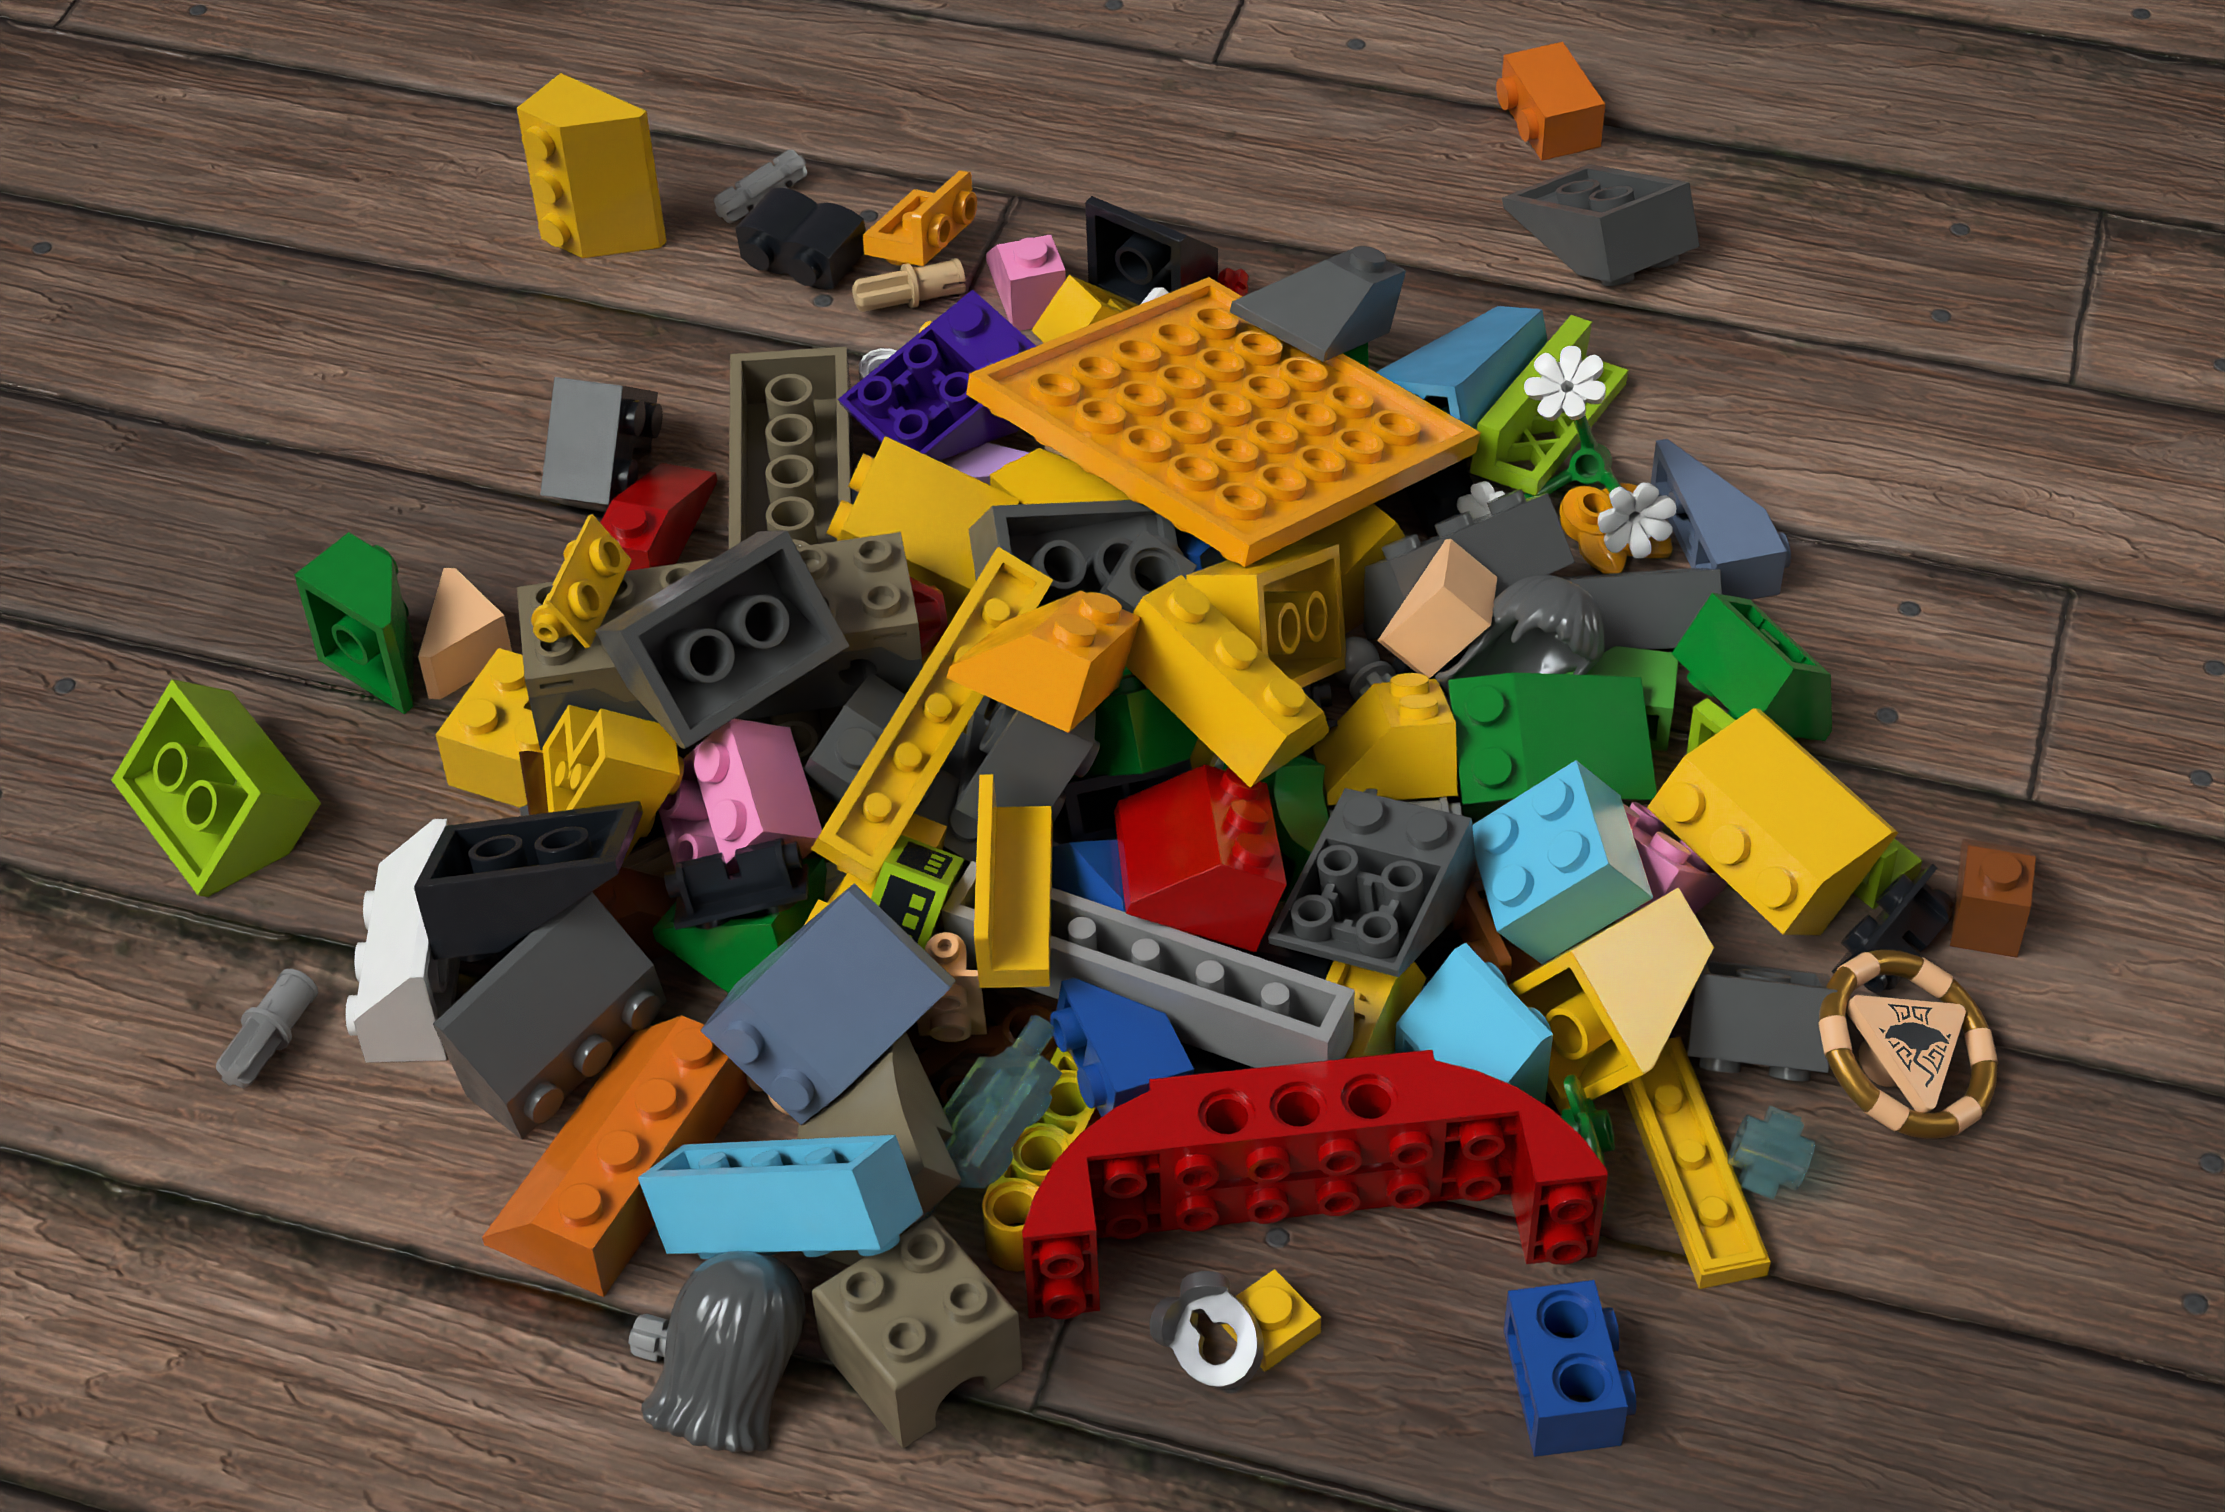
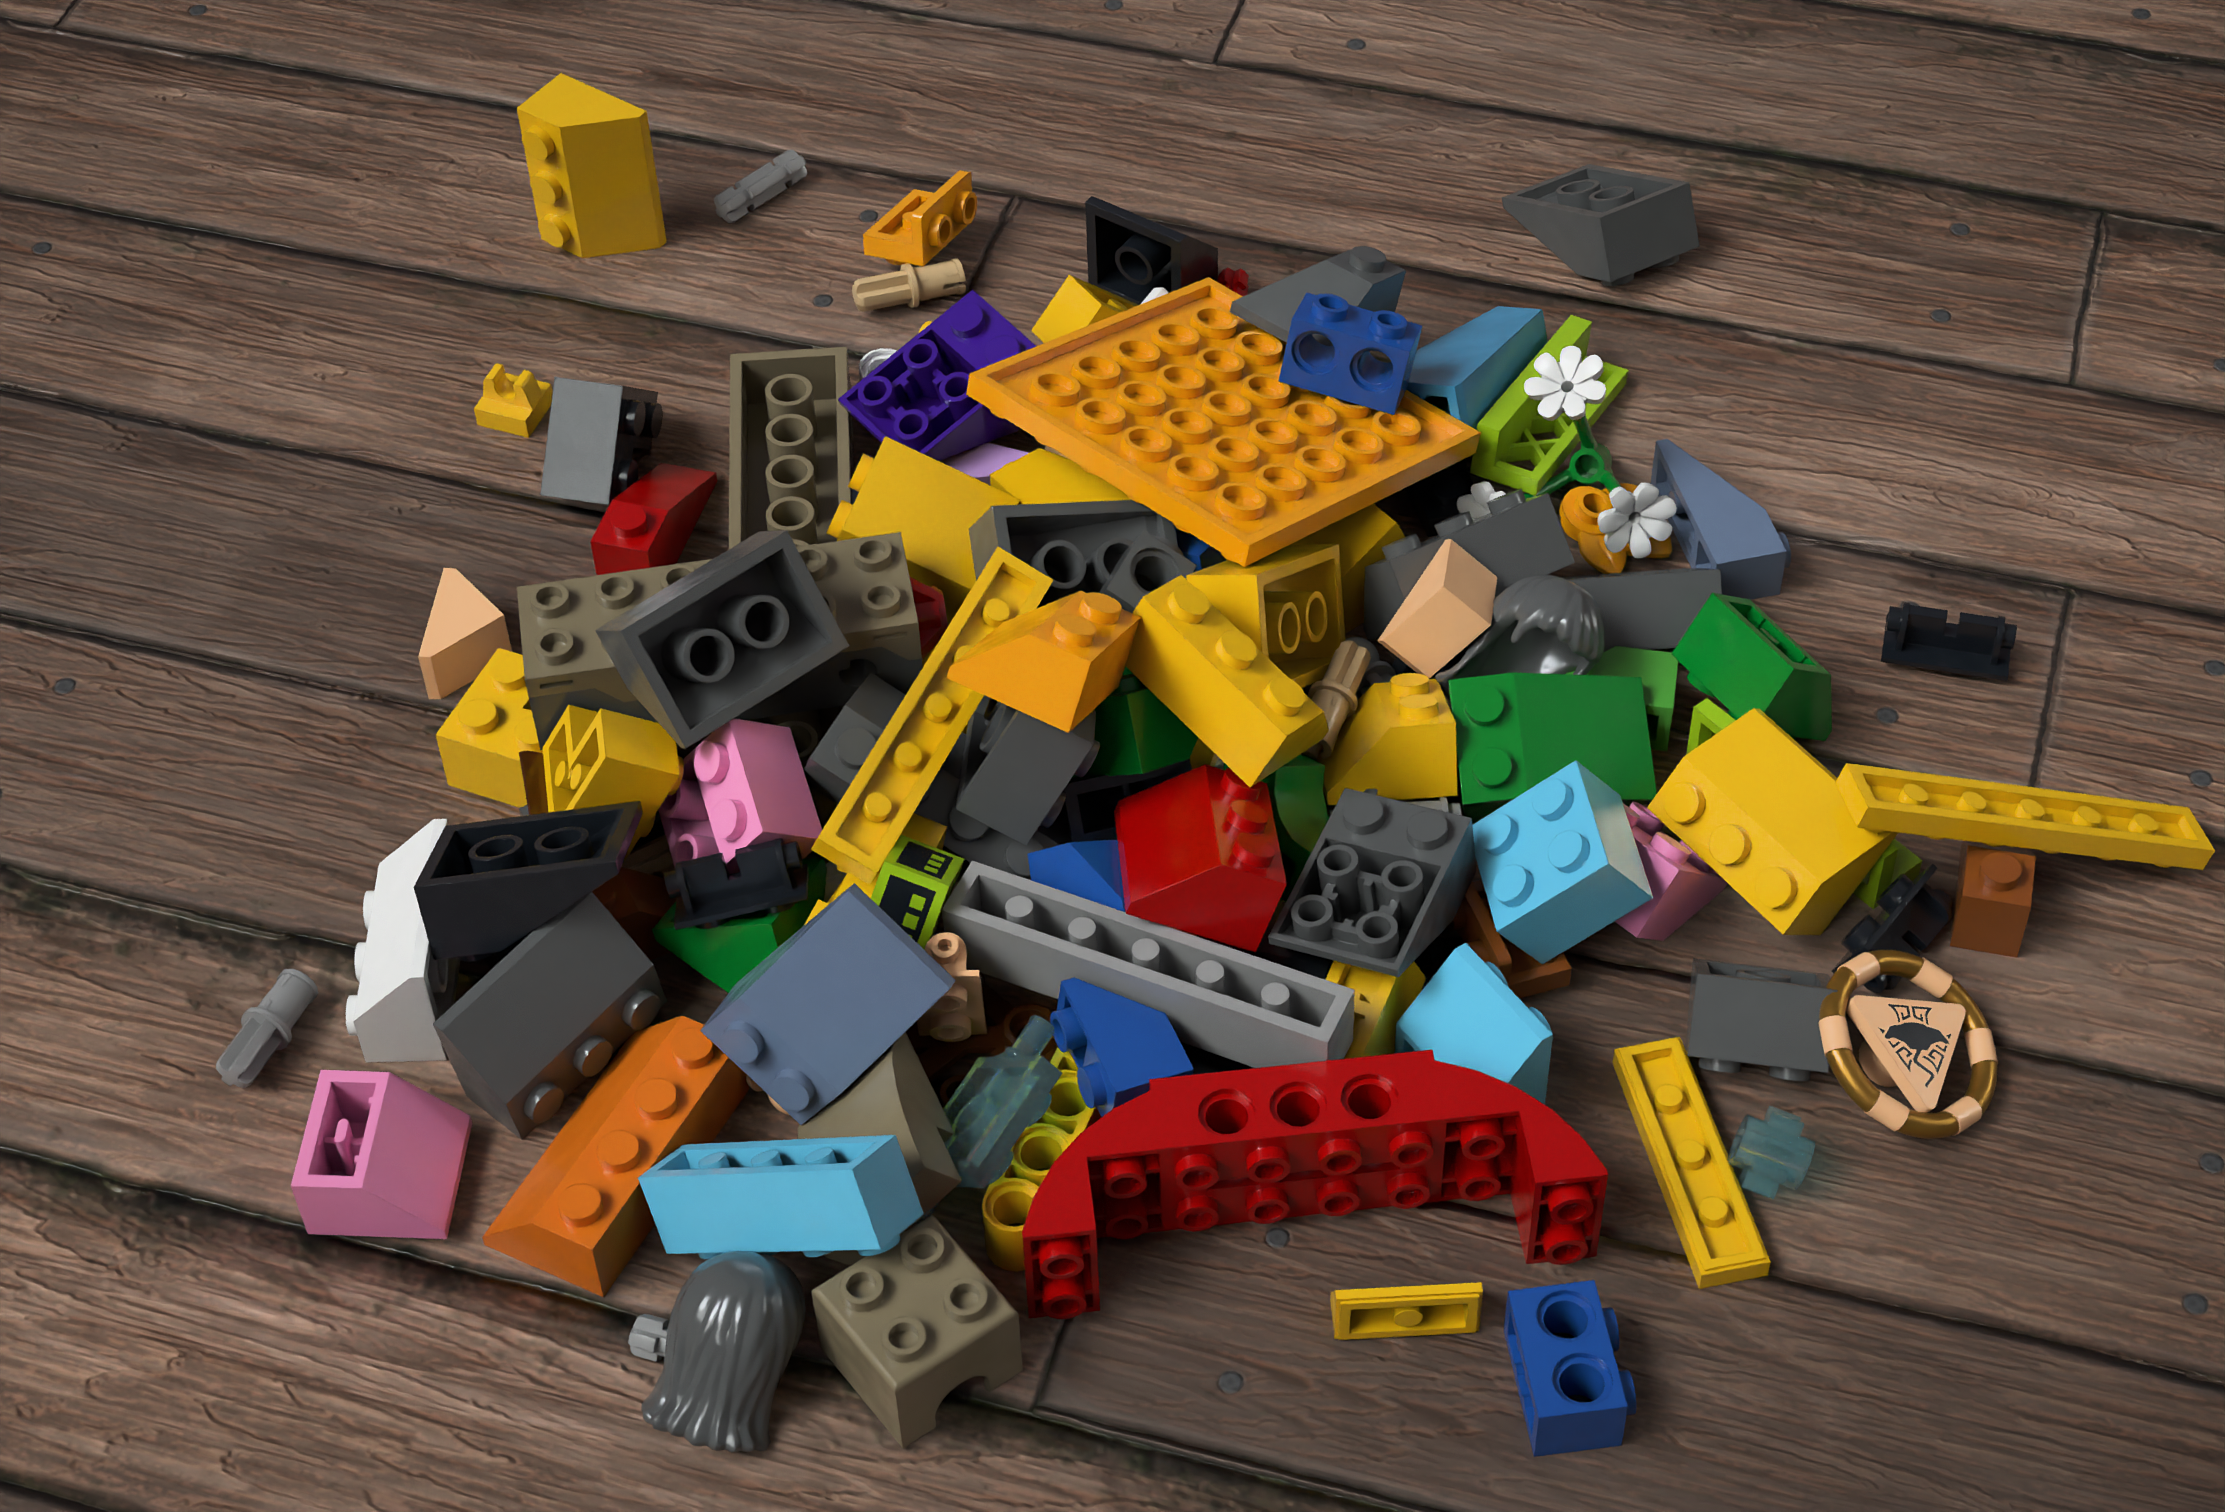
(213, 787): lime slope -> none
(360, 618): green slope -> none
(379, 1158): none -> bright pink slope
(512, 402): none -> yellow tile
(582, 587): yellow hinge -> none
(801, 238): black brick -> none
(1012, 892): yellow panel -> none
(1026, 277): bright pink slope -> none
(1175, 1326): flat silver piece -> none
(1282, 1315): yellow plate -> none
(1337, 692): none -> tan axle
(1348, 367): none -> blue brick
(1406, 1311): none -> yellow slope
(1551, 101): orange brick -> none
(1589, 1123): green plate -> none
(1617, 996): yellow slope -> none
(1925, 640): none -> black hinge
(2023, 817): none -> yellow plate

